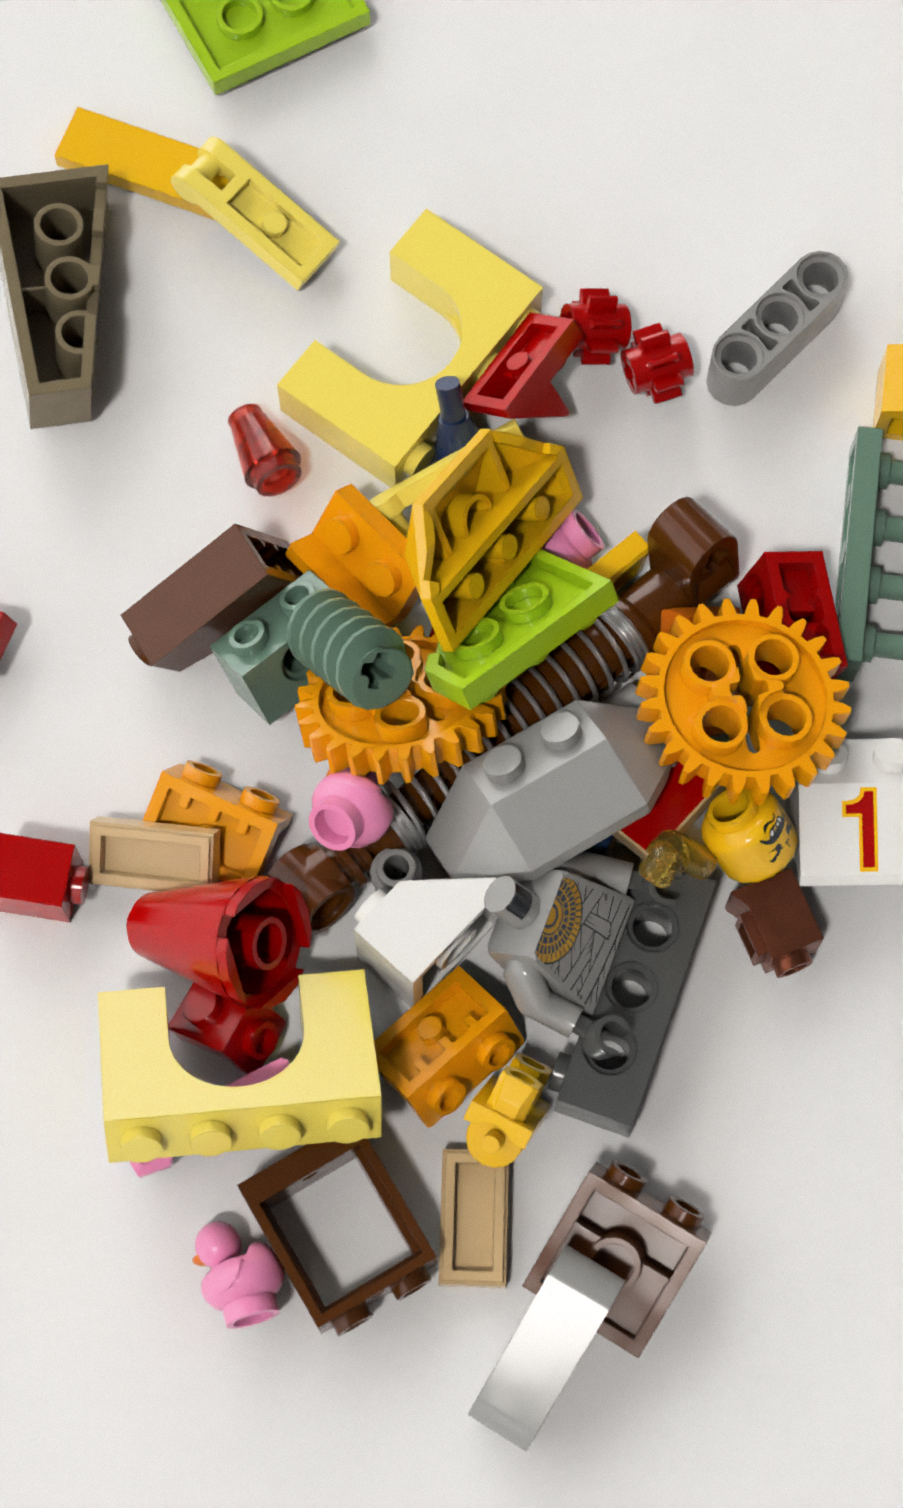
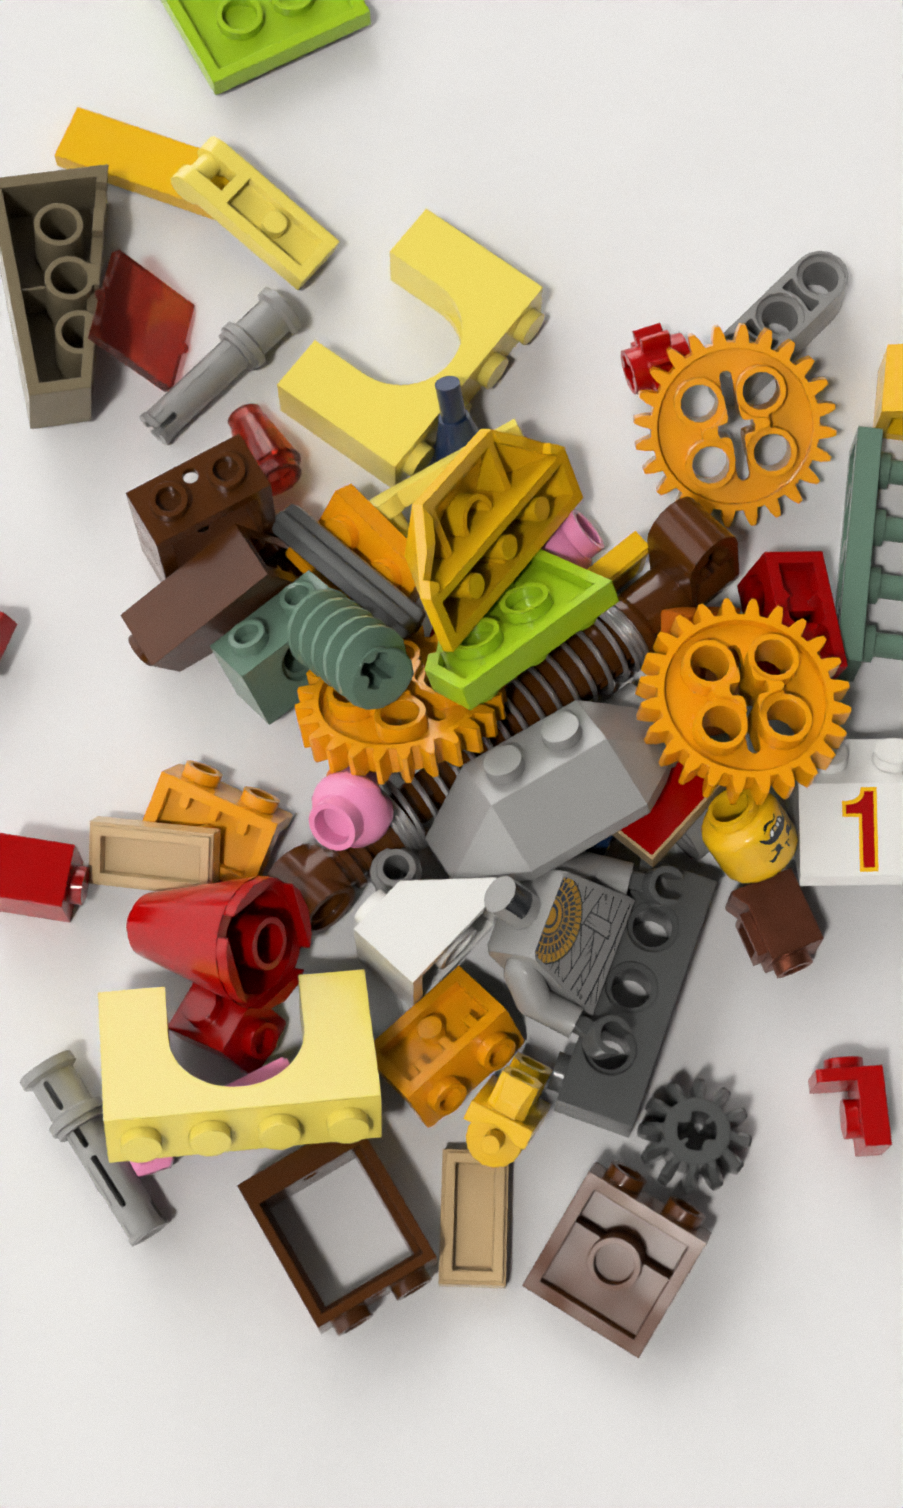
(79, 1121): none -> light grey pin
(141, 321): none -> clear red piece
(226, 493): none -> reddish brown window
(238, 1283): bright pink animal -> none
(240, 348): none -> light grey pin
(348, 571): none -> dark grey axle
(521, 373): red slope -> none
(546, 1347): beam -> none
(602, 323): red gear -> none
(674, 853): clear yellow arm -> none
(712, 1153): none -> dark grey gear
(789, 413): none -> light orange gear
(865, 1111): none -> red bracket

